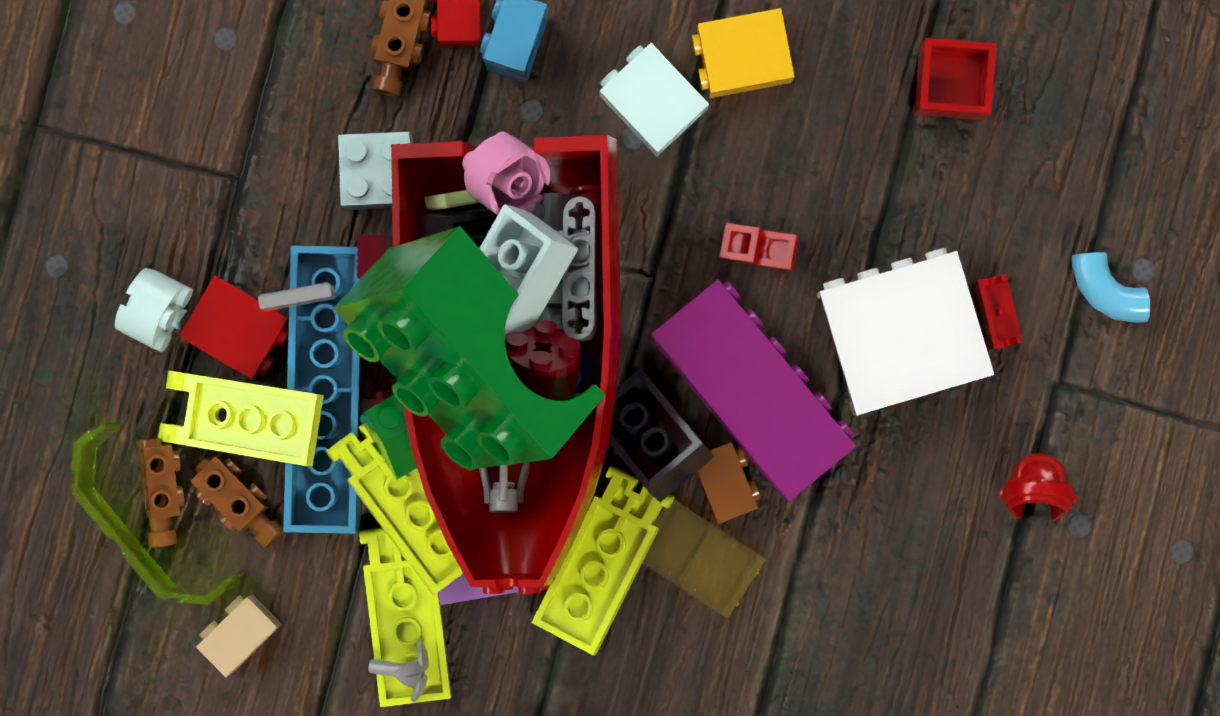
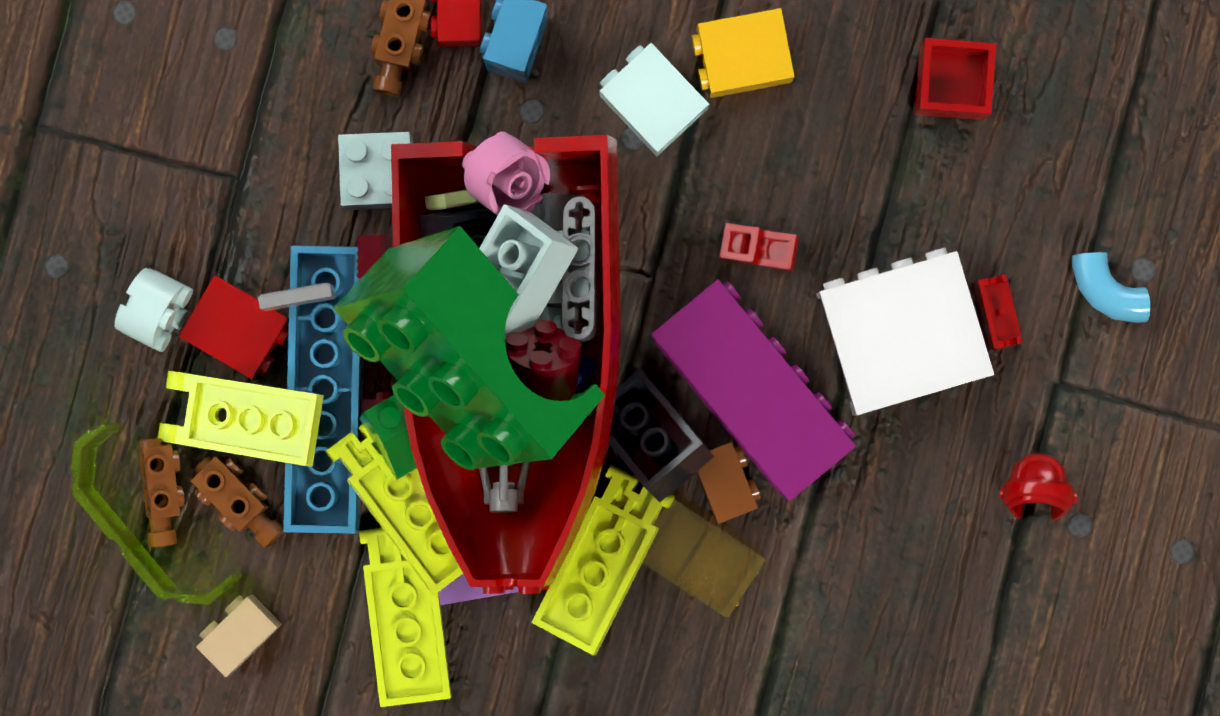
(409, 674): light grey plant -> none

